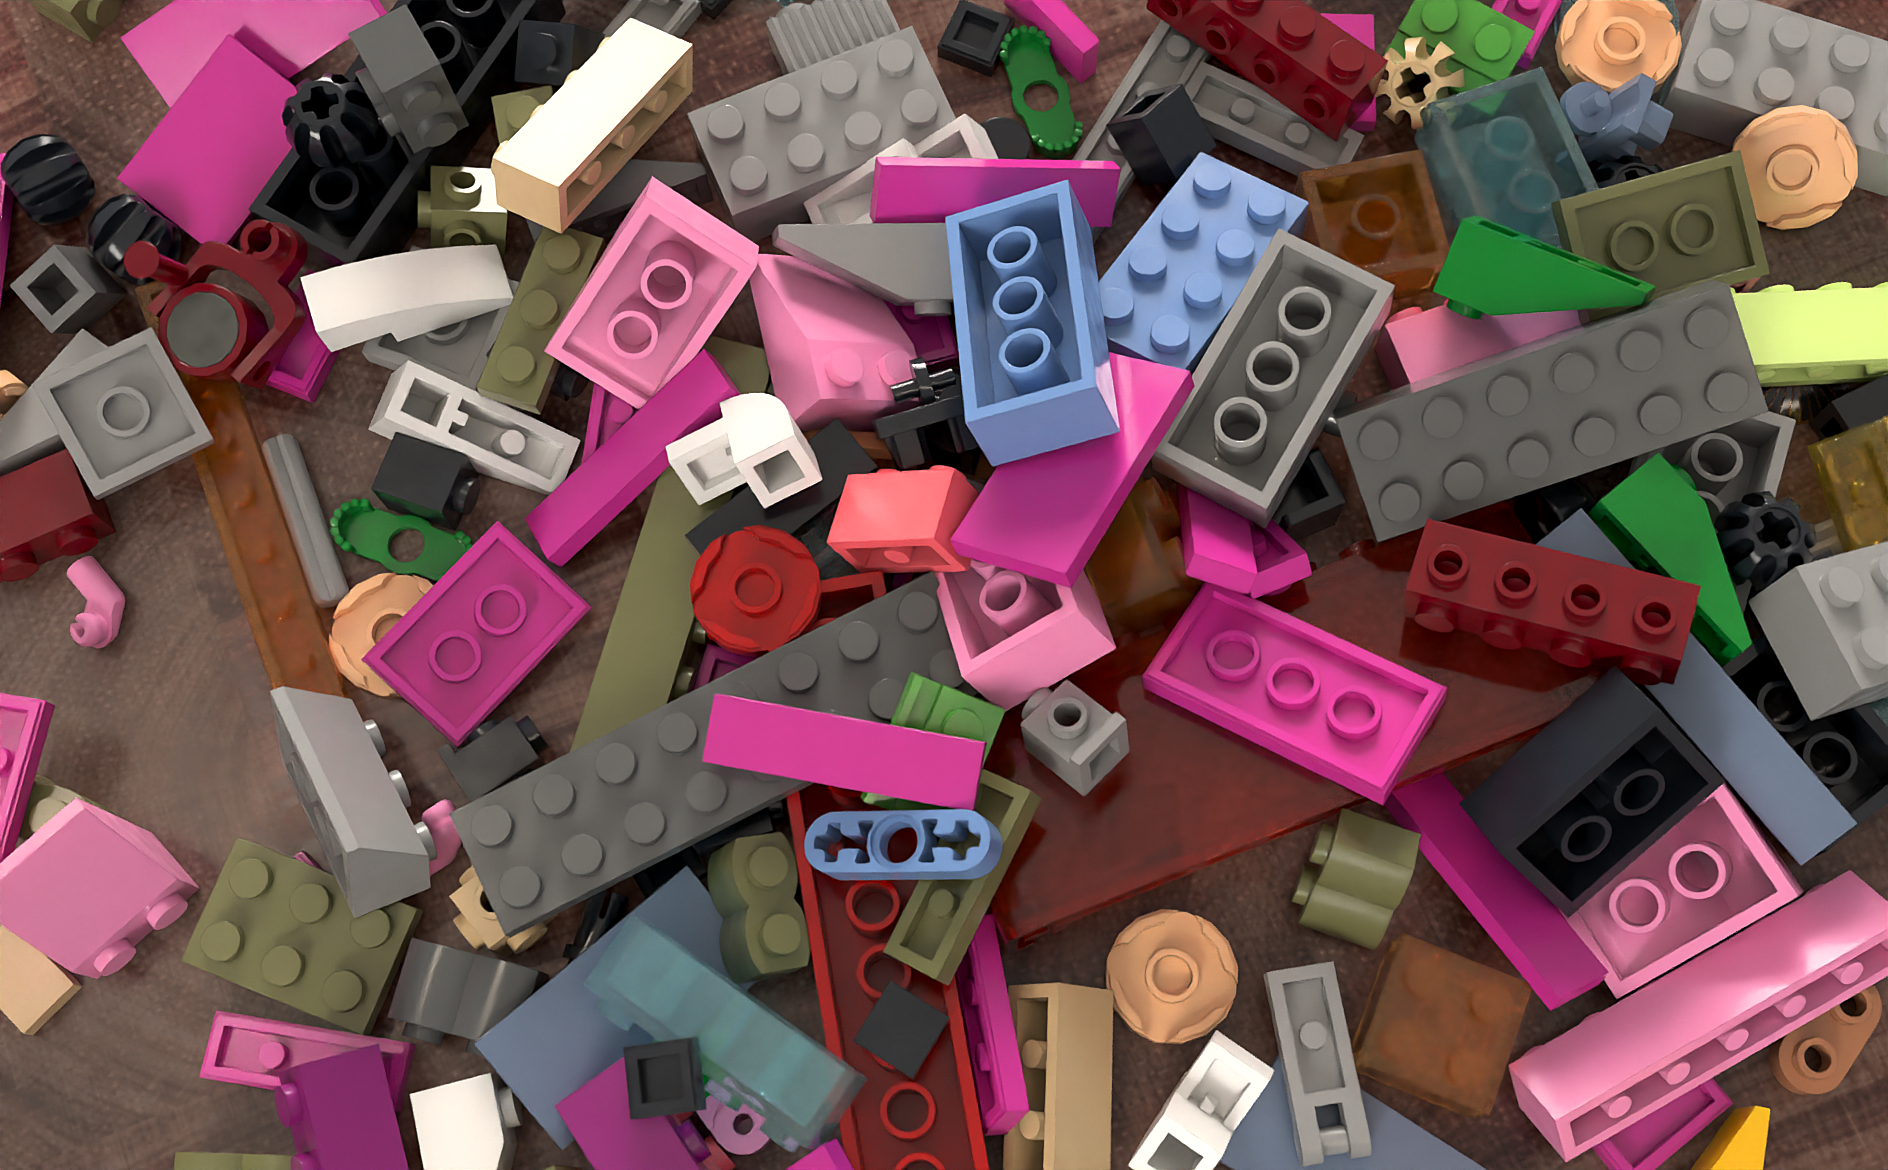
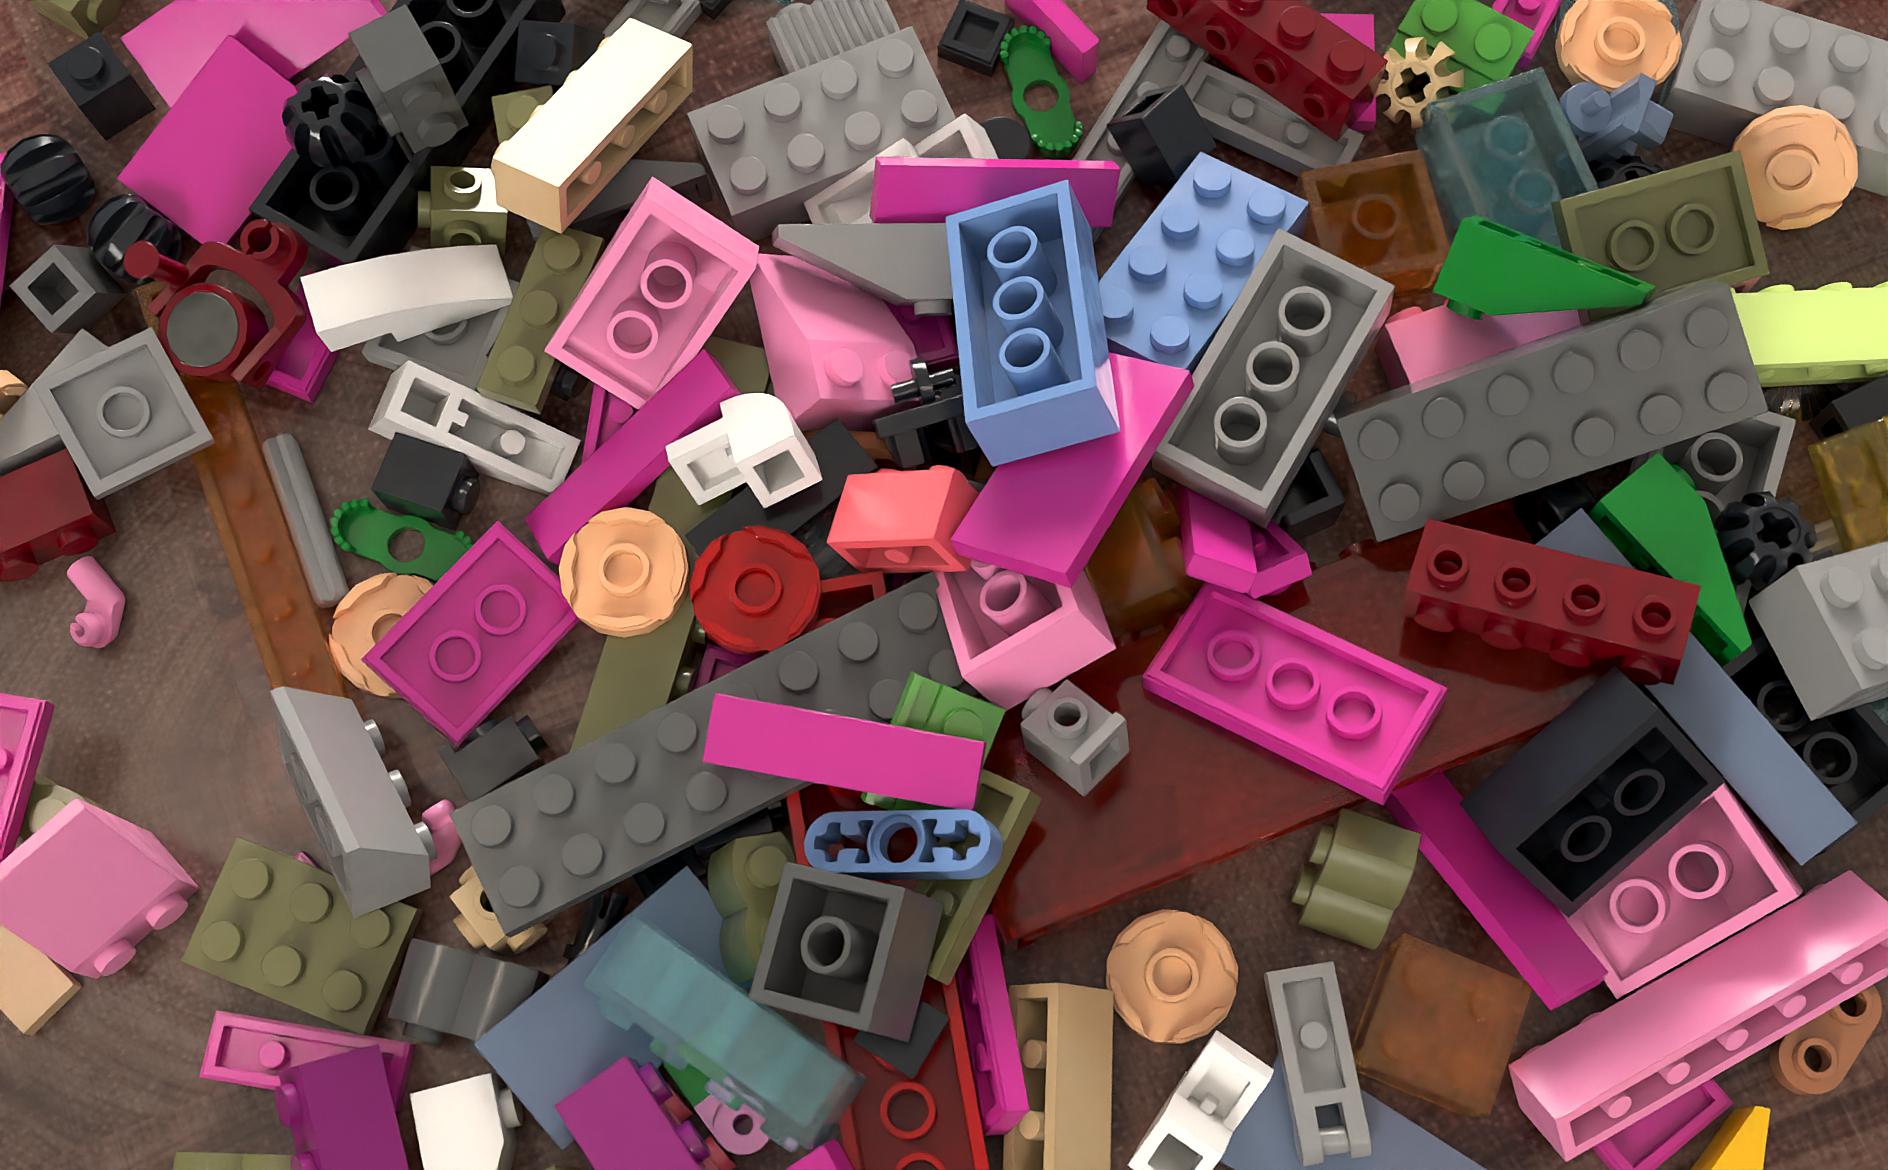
(101, 86): none -> black brick
(625, 572): none -> light nougat tile
(664, 1078): black tile -> none
(847, 950): none -> dark grey brick

